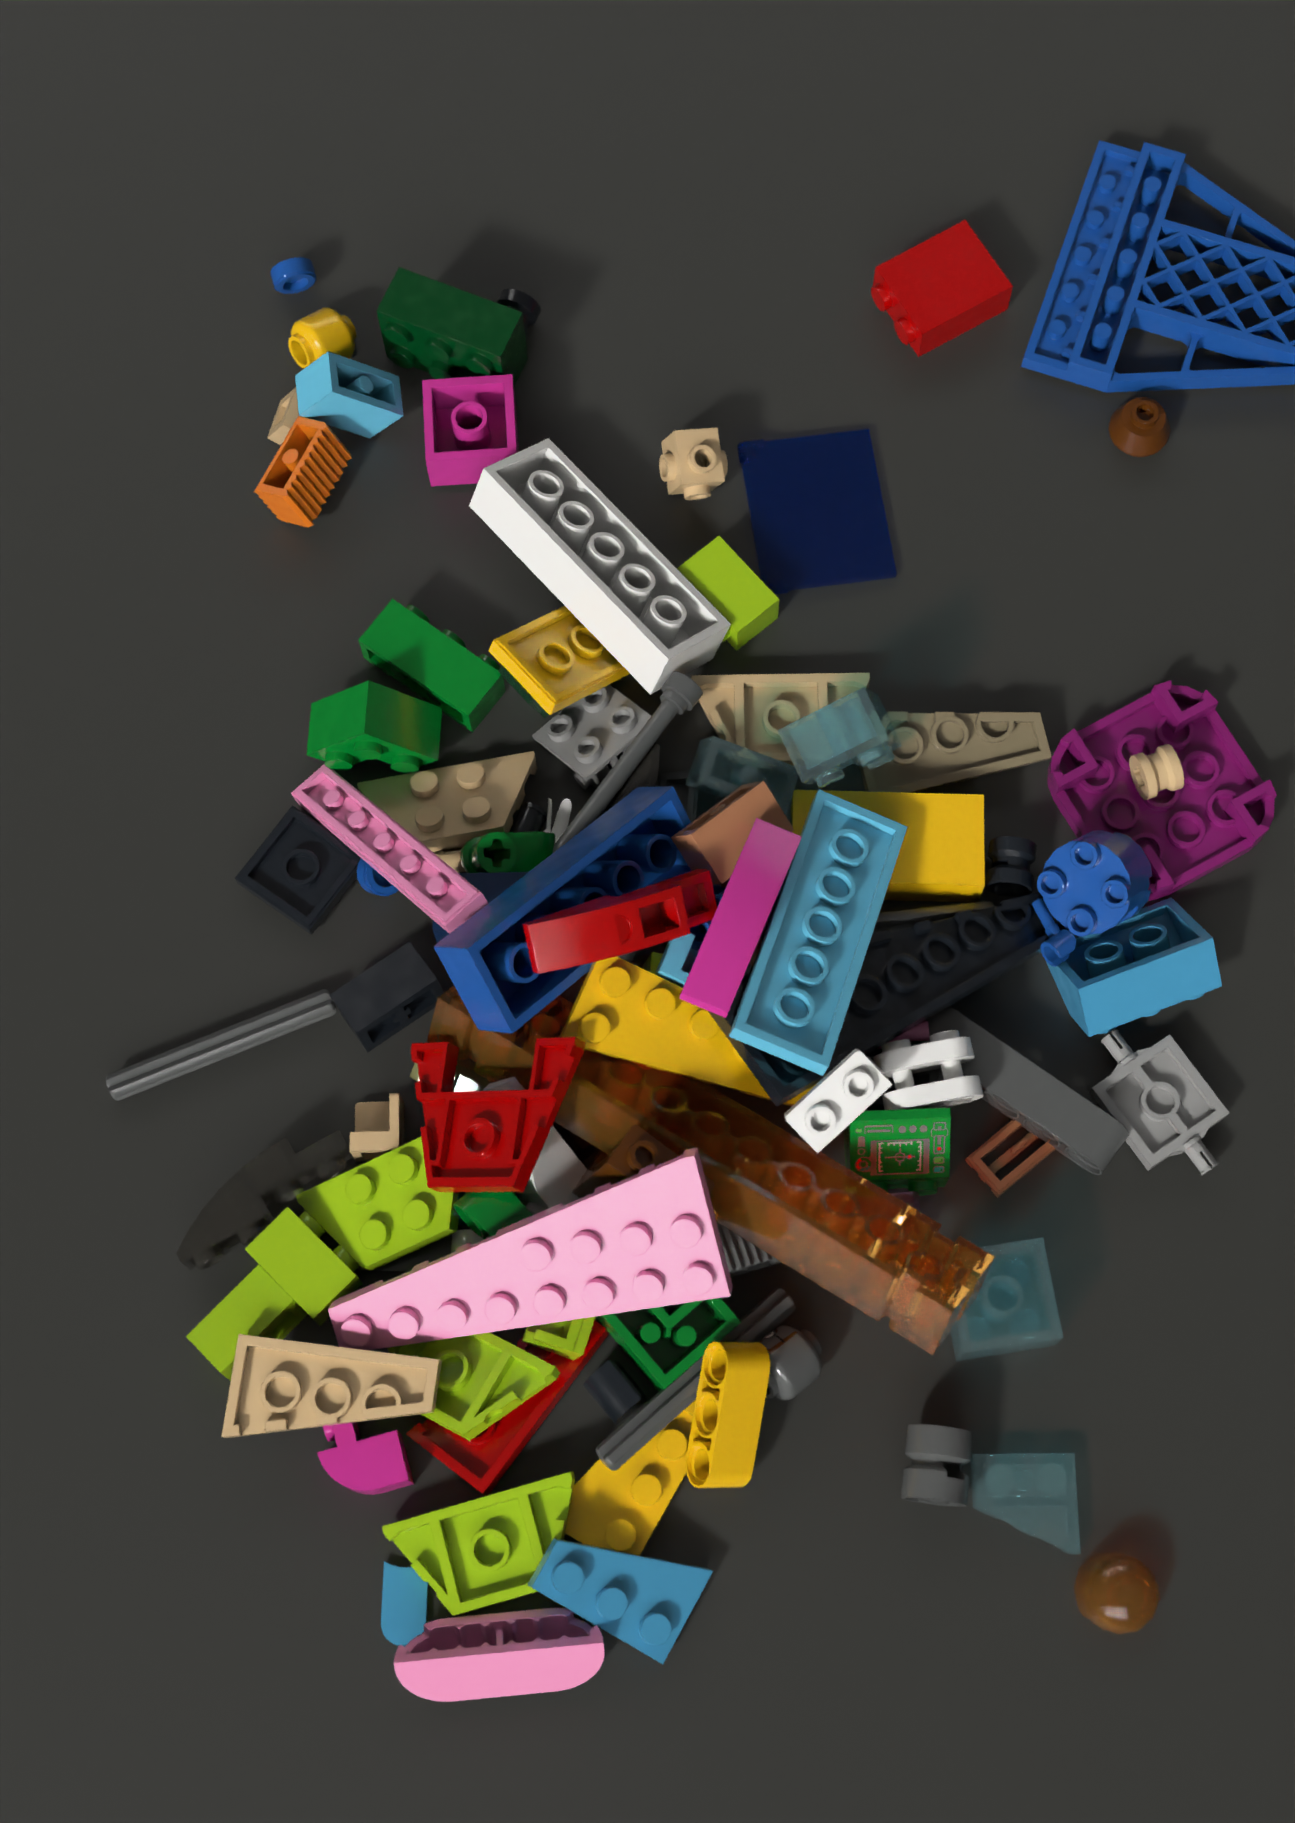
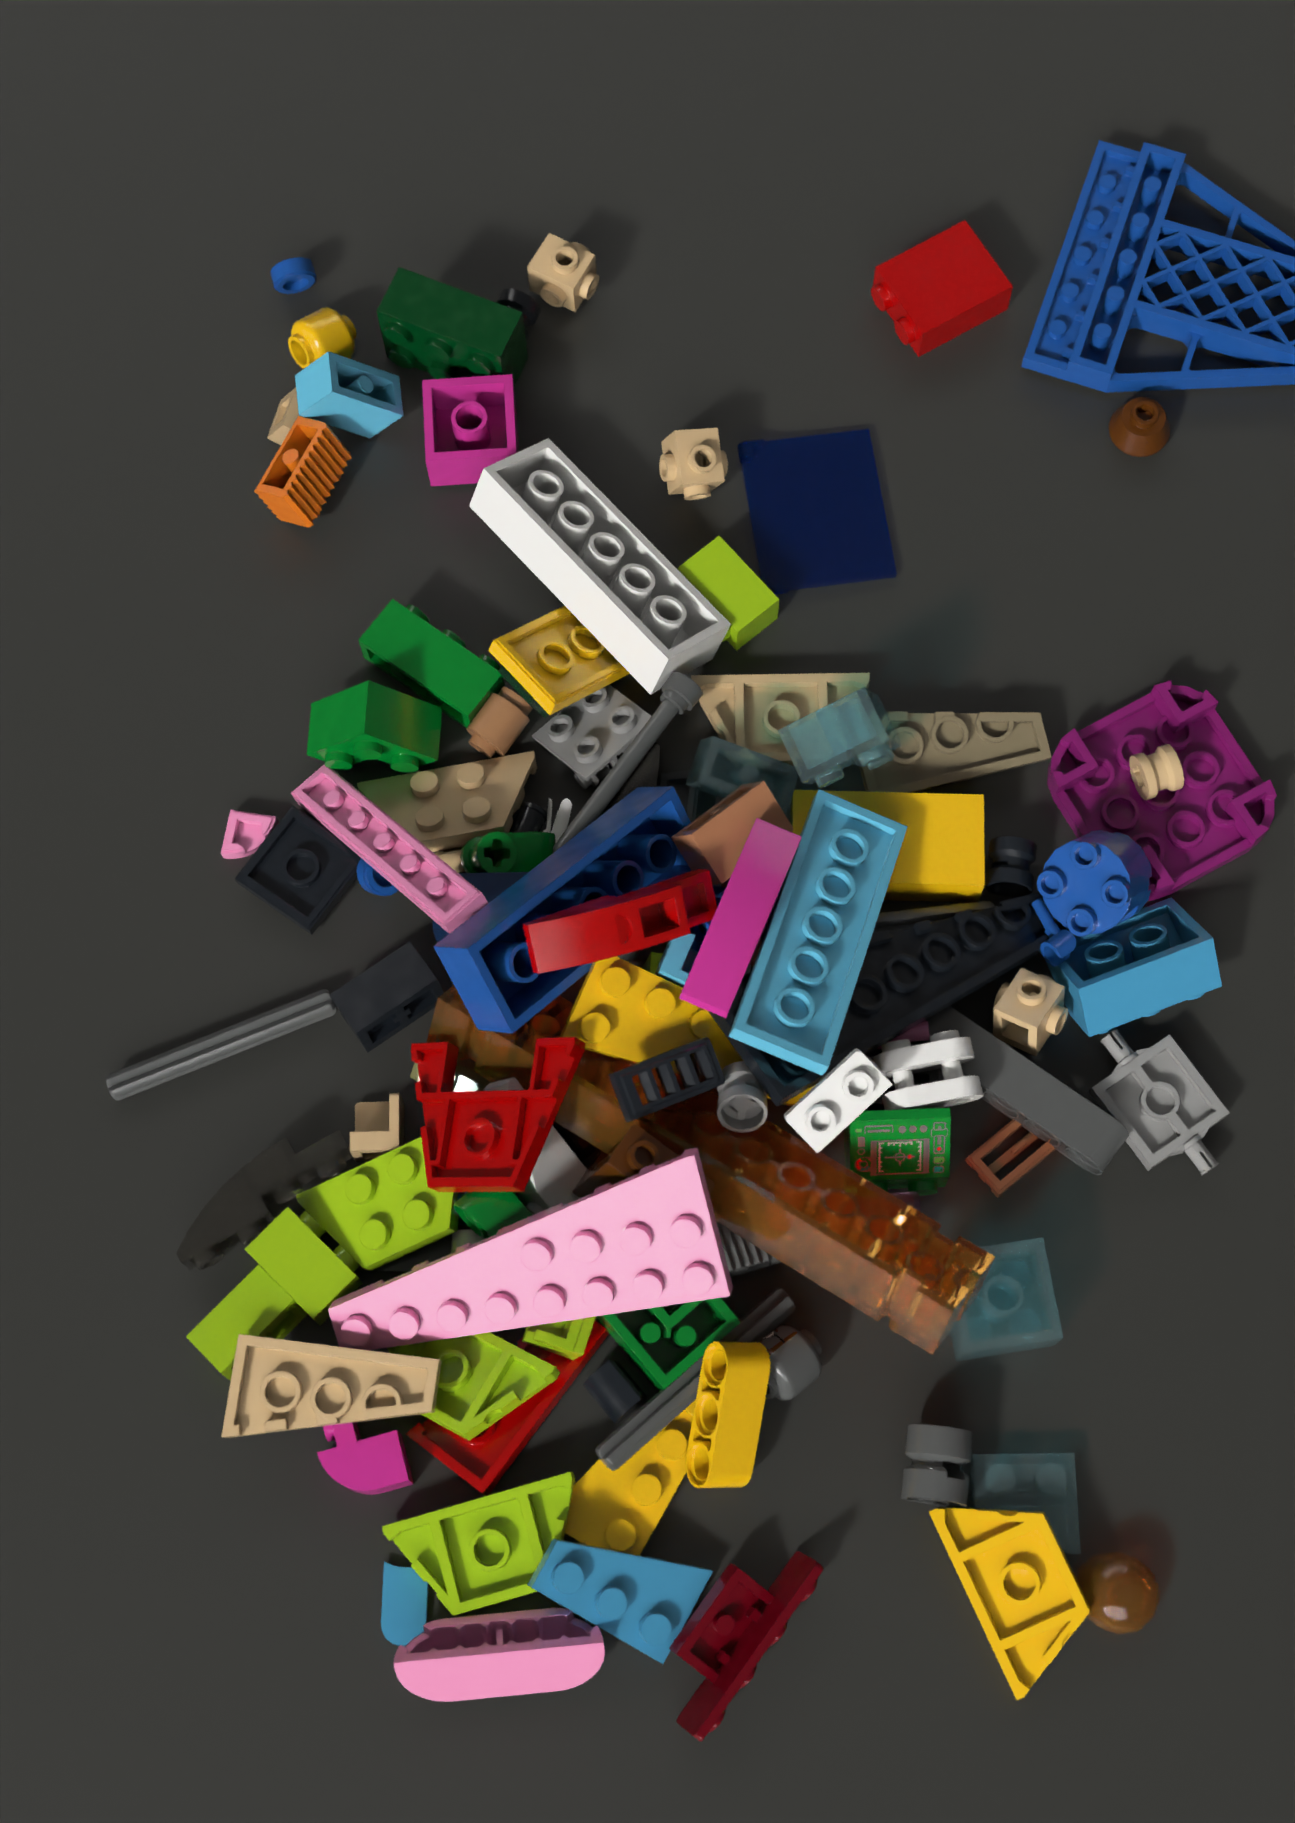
(246, 833): none -> bright pink tile
(499, 723): none -> medium nougat brick
(563, 273): none -> tan brick
(696, 1067): none -> black slope
(734, 1632): none -> dark red bracket
(741, 1099): none -> light grey wheel
(1015, 1585): none -> yellow wing
(1029, 1011): none -> tan brick

